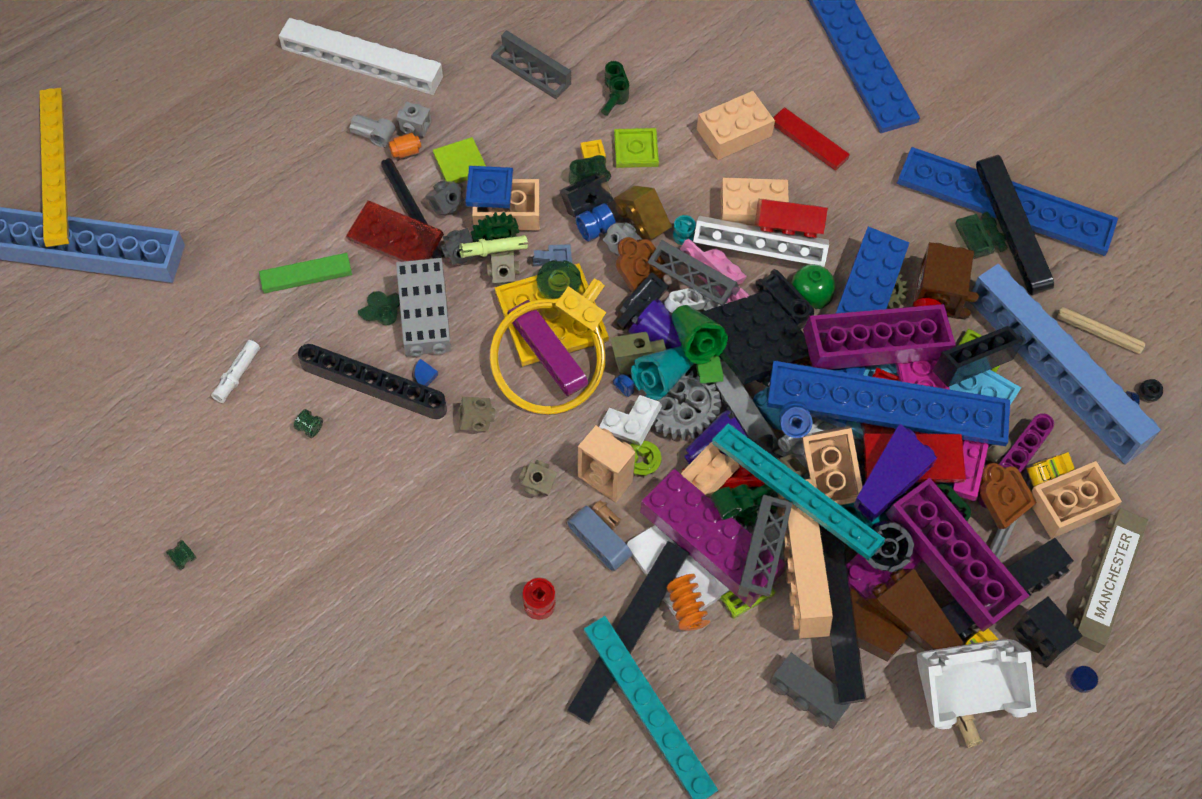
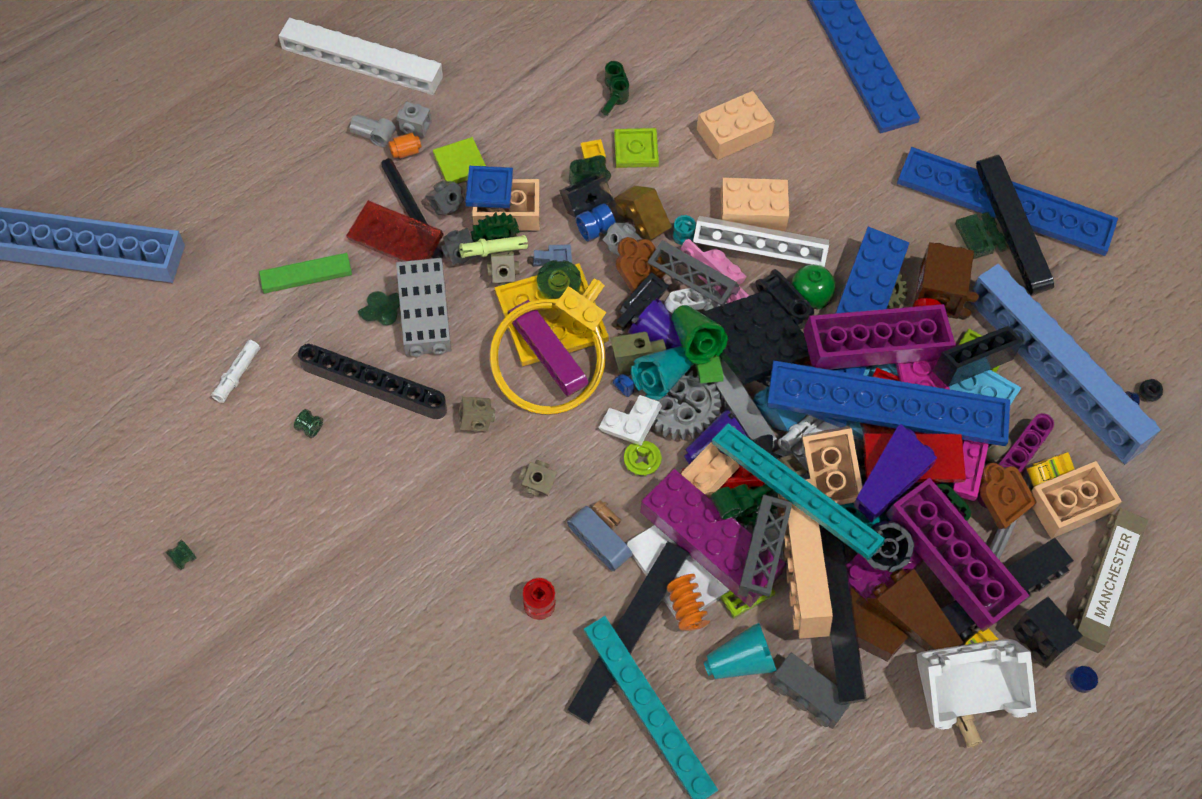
(53, 168): yellow plate -> none
(424, 373): blue tile -> none
(537, 60): dark grey fence -> none
(606, 463): light nougat brick -> none
(741, 656): none -> teal cone
(790, 217): red brick -> none
(795, 419): blue wheel -> none
(810, 139): red tile -> none
(1101, 330): tan axle -> none

